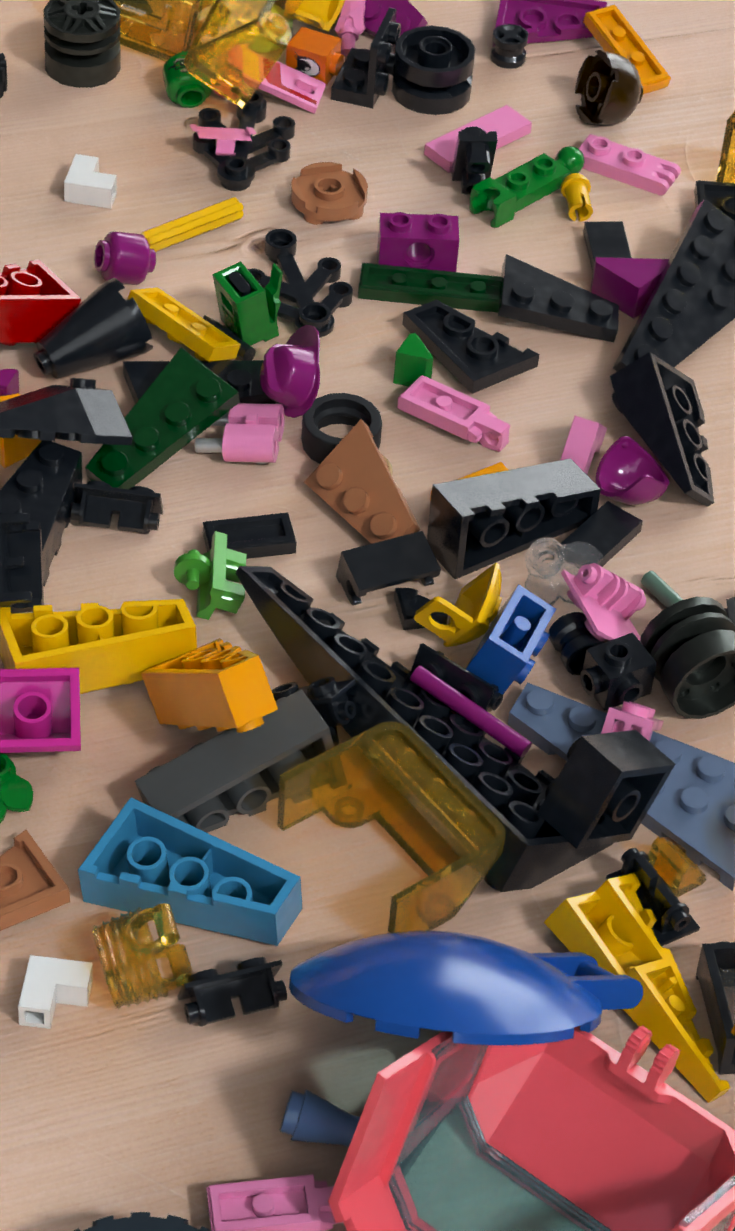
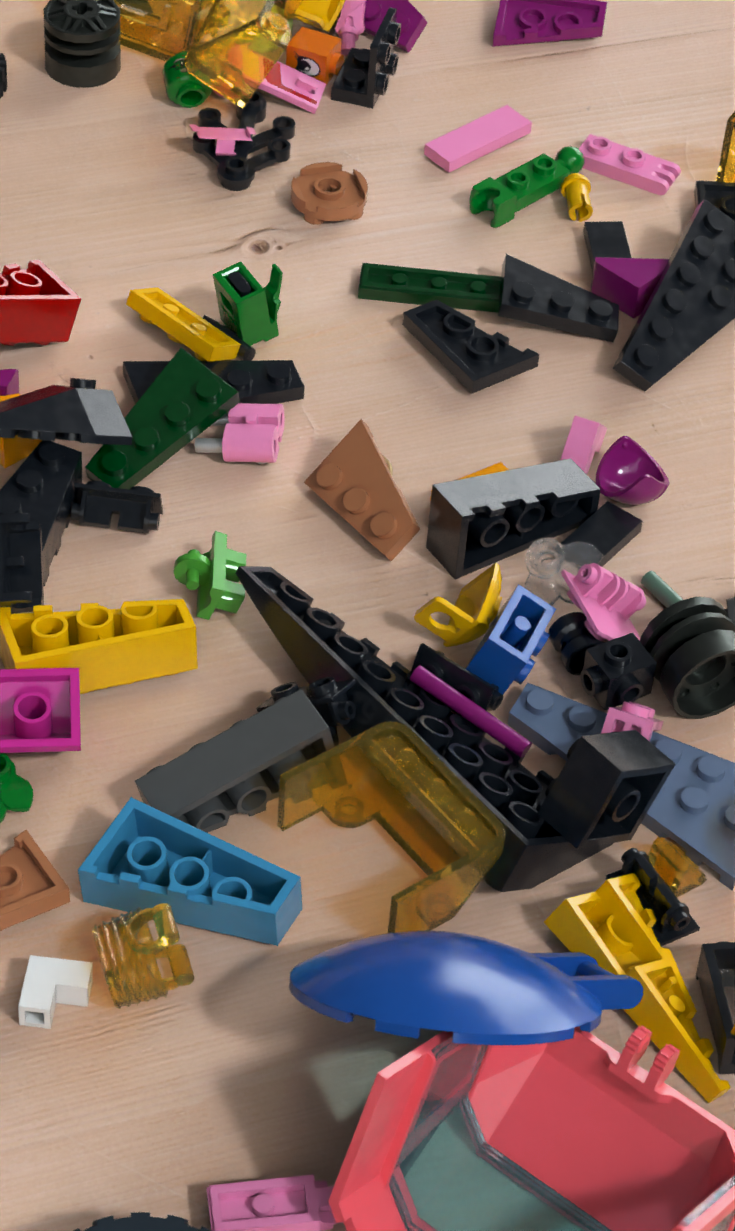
(87, 185): white piece -> none
(95, 334): black cone -> none
(124, 257): magenta head -> none
(194, 224): yellow axle -> none
(211, 689): light orange wedge -> none
(213, 992): black hinge -> none
(254, 535): black tile -> none
(281, 249): black plant -> none
(293, 371): magenta piece -> none
(317, 1120): medium blue cone -> none
(336, 409): black tyre -> none
(386, 565): black hinge -> none
(408, 603): black tile -> none
(412, 361): green slope -> none
(418, 241): magenta brick -> none
(433, 70): black wheel -> none
(454, 413): bright pink hinge -> none
(473, 157): black hips -> none
(509, 46): black wheel -> none
(608, 89): dark brown cylinder -> none
(619, 37): light orange tile -> none
(666, 415): black wedge -> none

